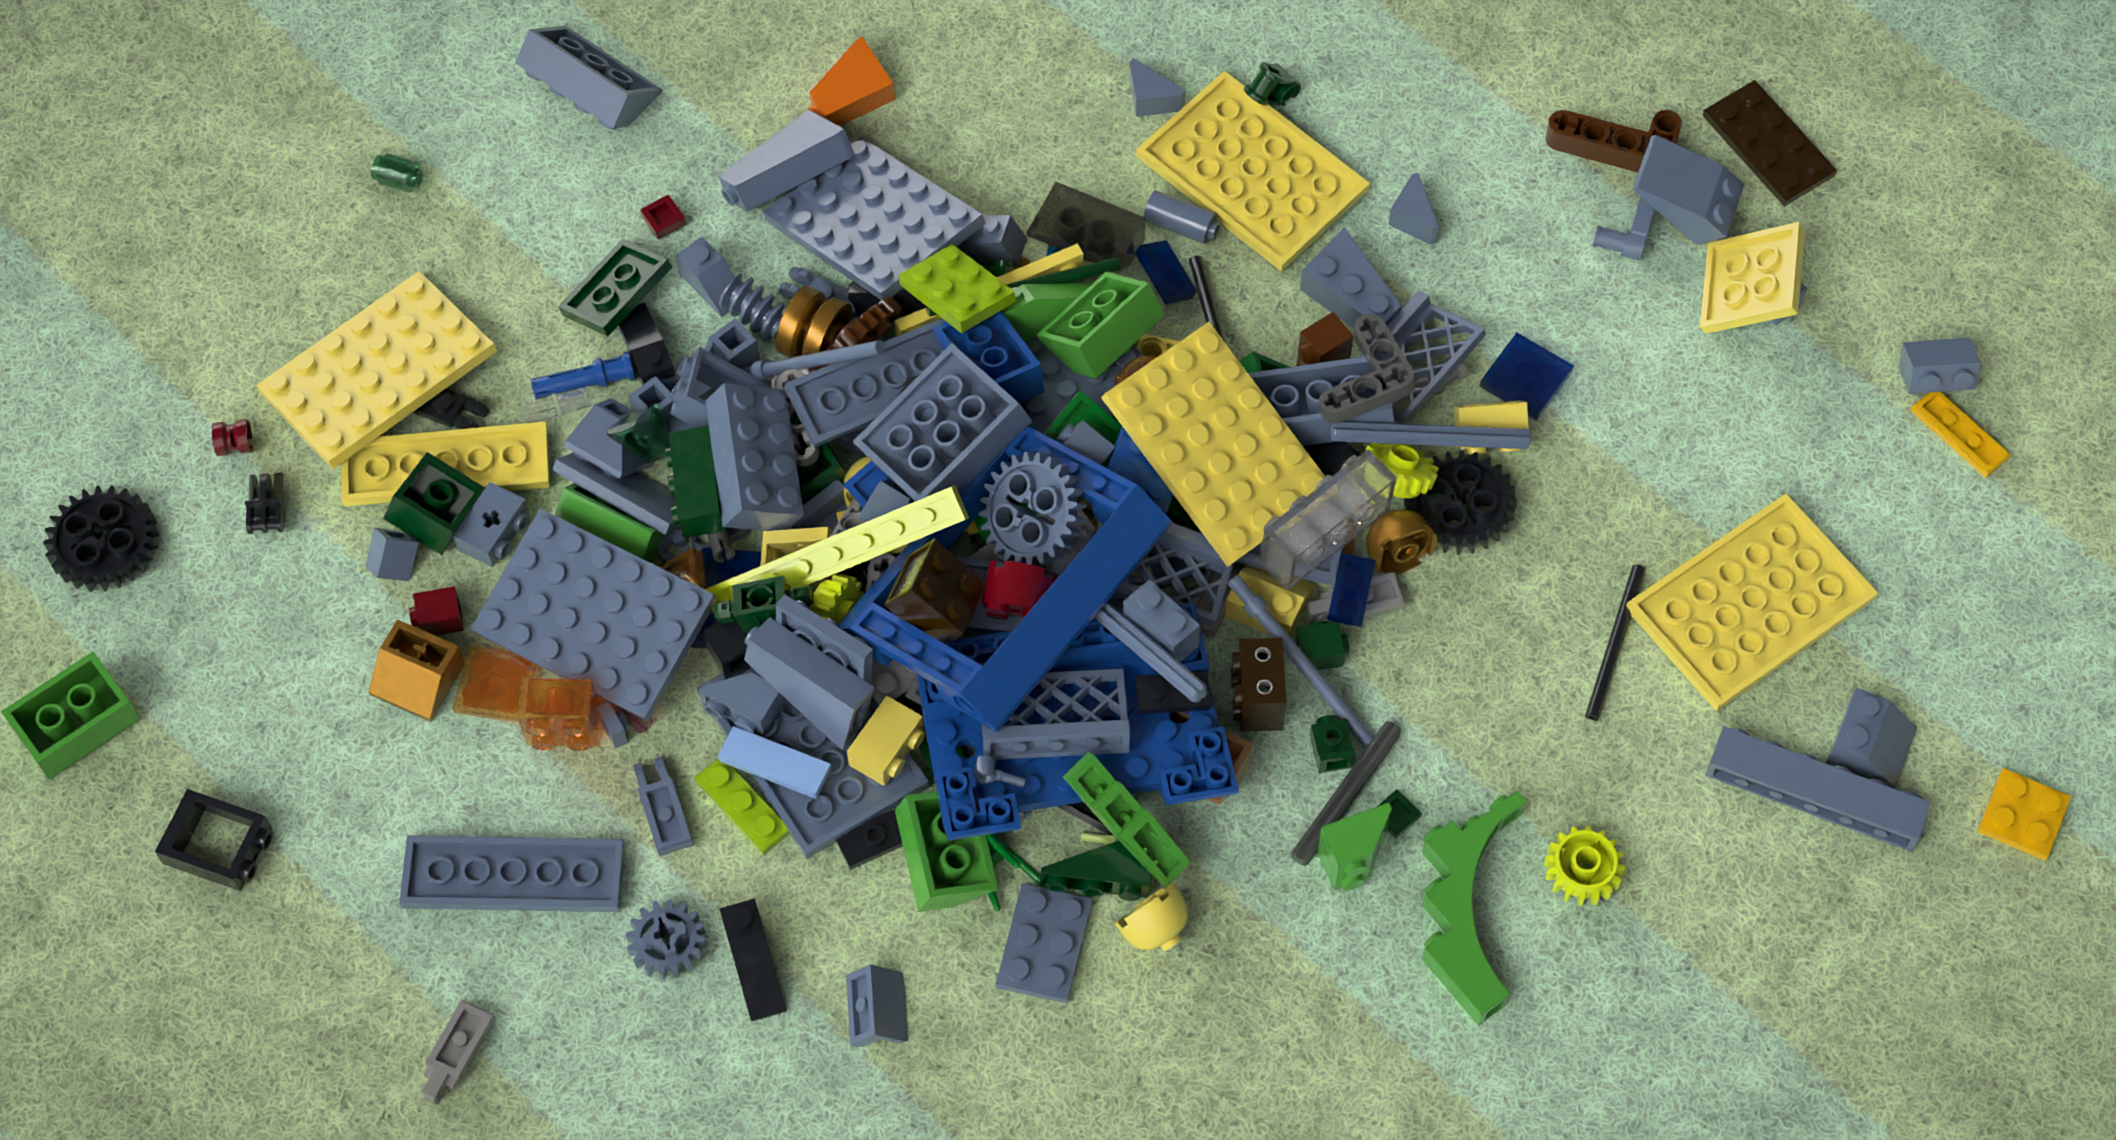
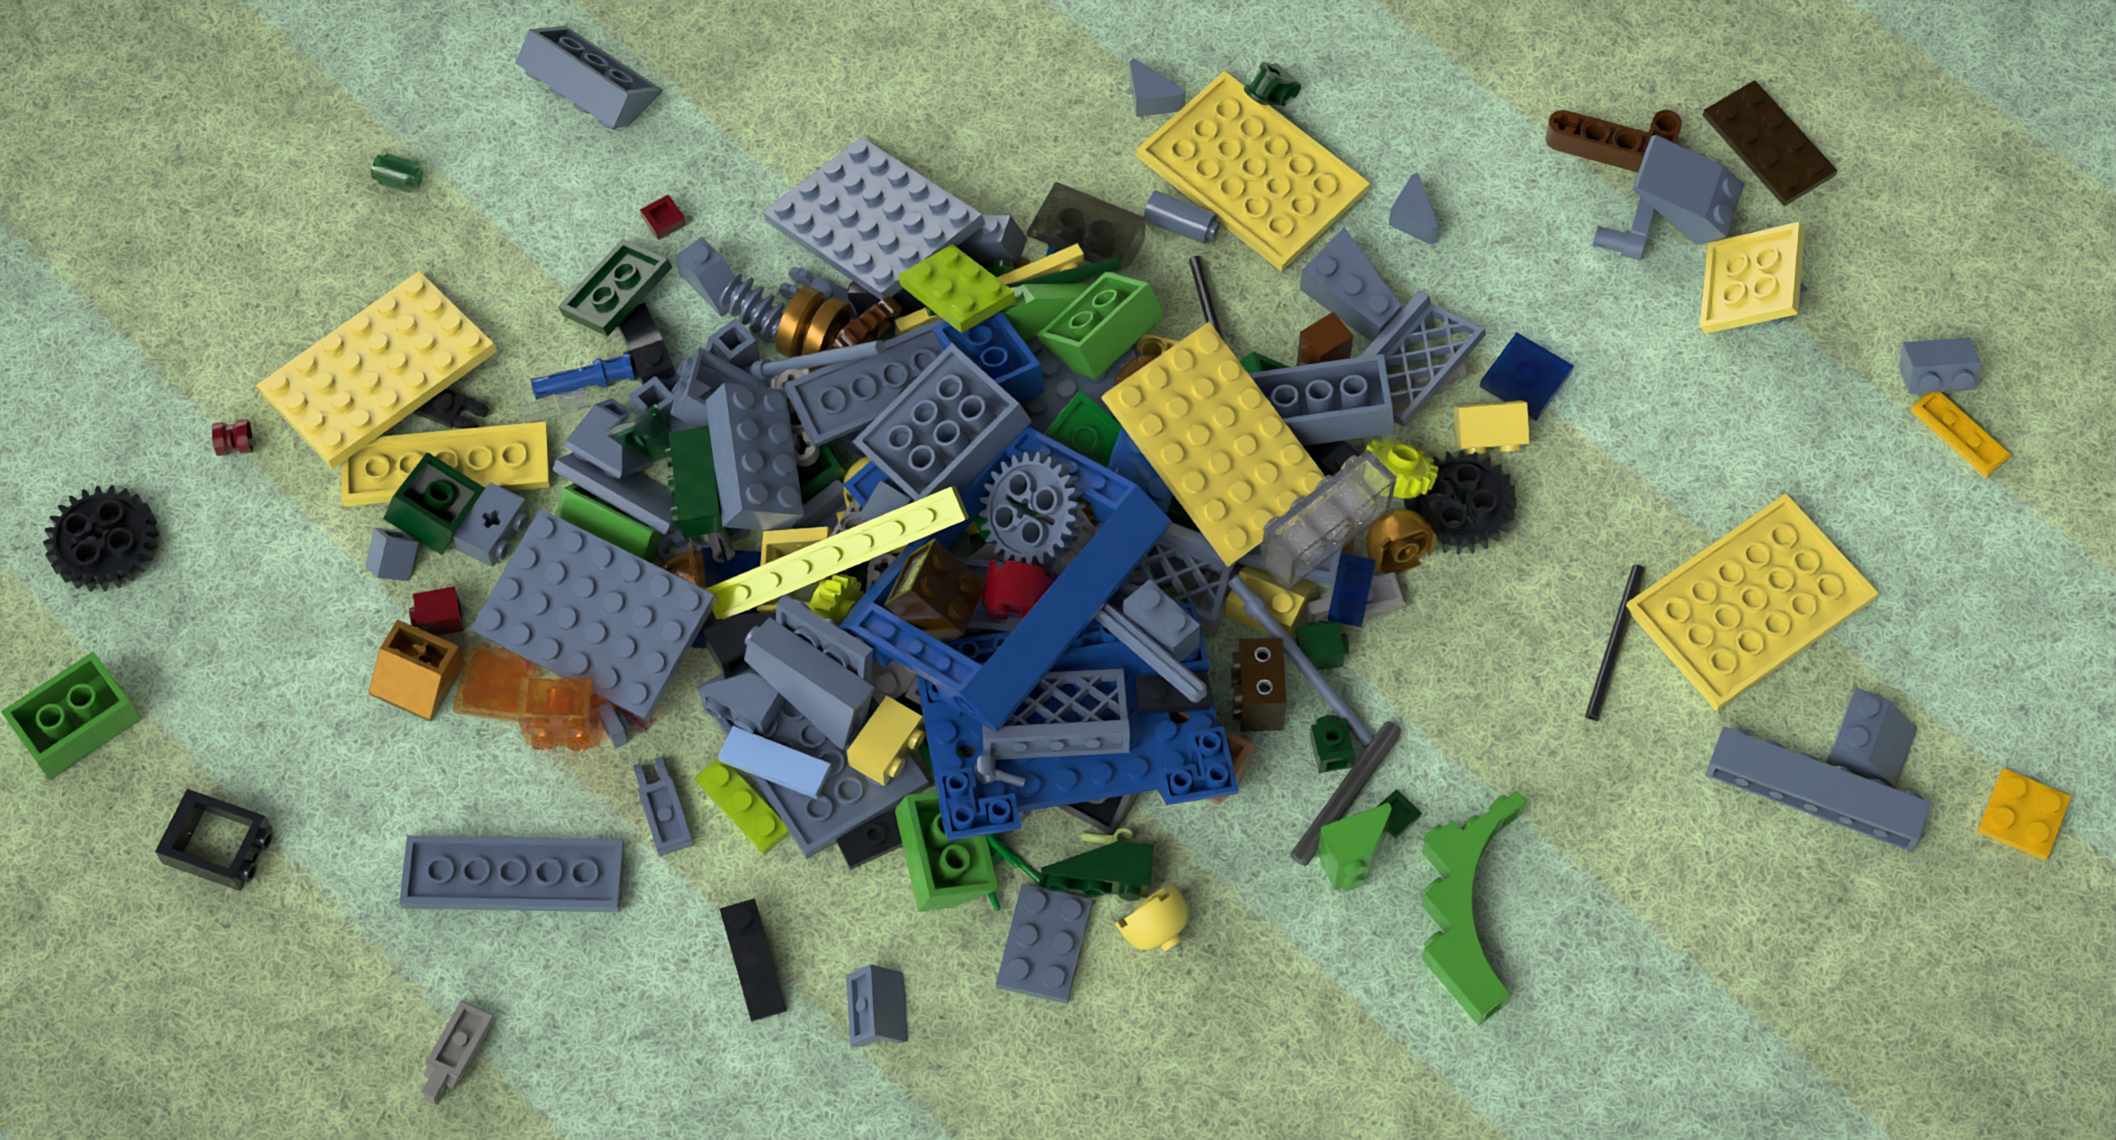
(262, 505): black arm -> none
(683, 933): sand blue gear -> none
(751, 595): dark green piece -> none
(785, 161): sand blue slope -> none
(852, 86): orange slope -> none
(1086, 441): sand blue brick -> none
(1127, 819): bright green slope -> none
(1165, 272): clear blue plate -> none
(1383, 372): dark grey beam -> none
(1430, 435): sand blue axle -> none
(1580, 882): neon yellow gear -> none

